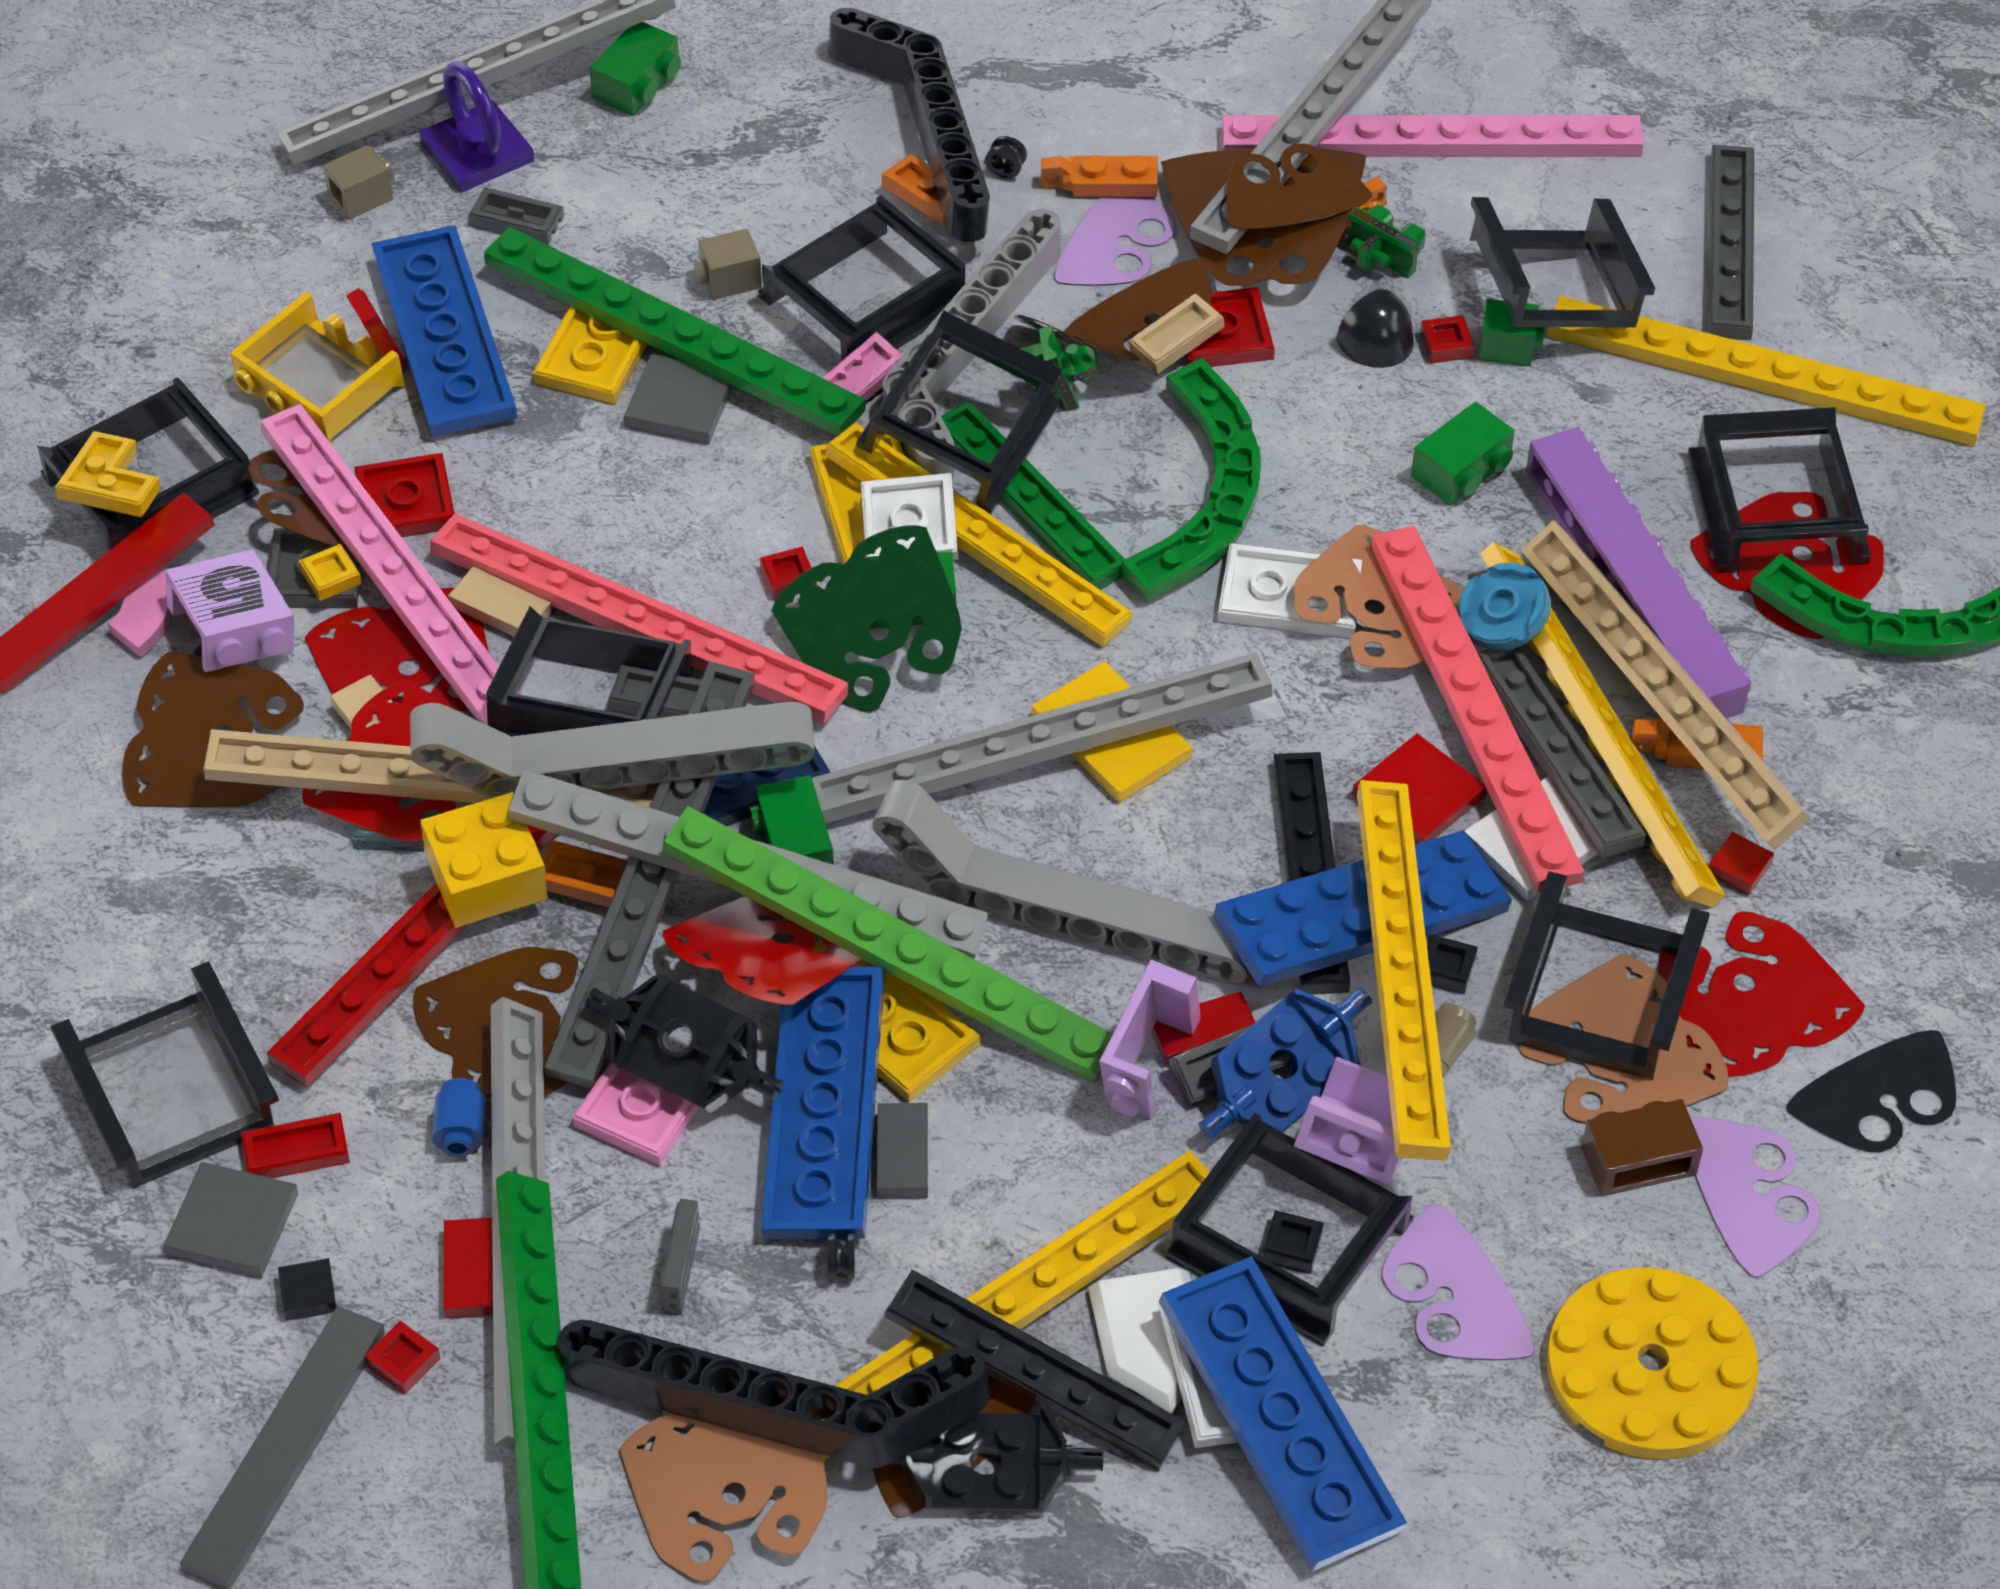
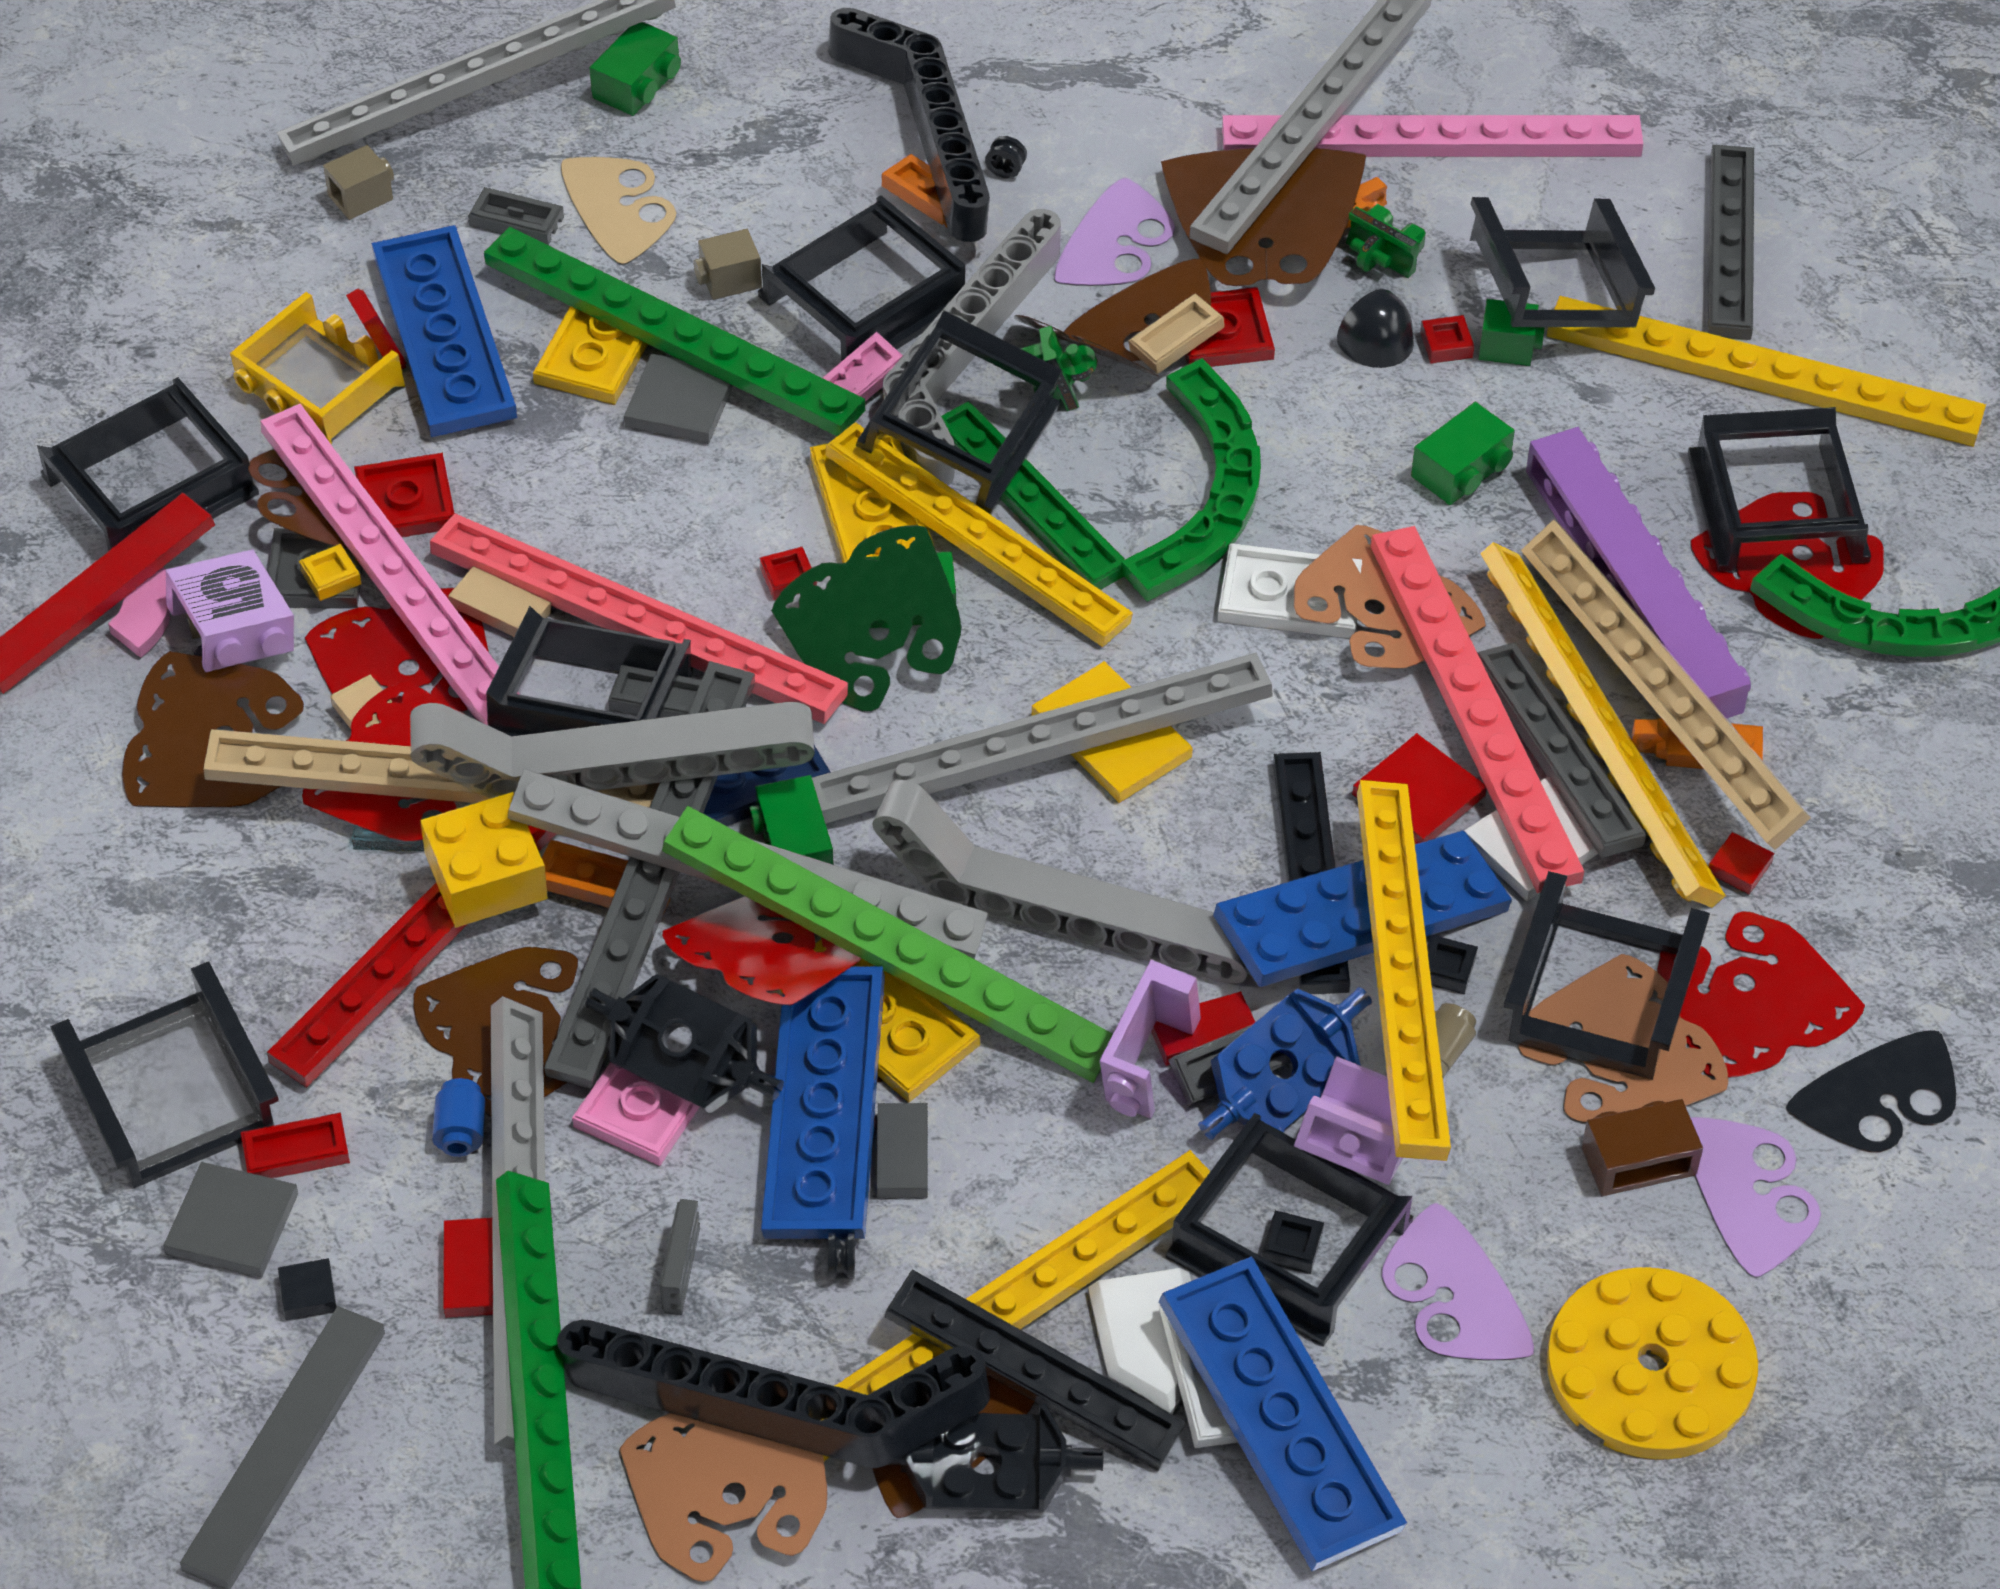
(101, 478): yellow tile -> none
(402, 1357): red tile -> none
(477, 141): dark purple tile -> none
(597, 195): none -> tan piece
(912, 501): white tile -> none
(1102, 175): orange hinge -> none
(1311, 197): reddish brown piece -> none
(1504, 606): dark azure tile -> none

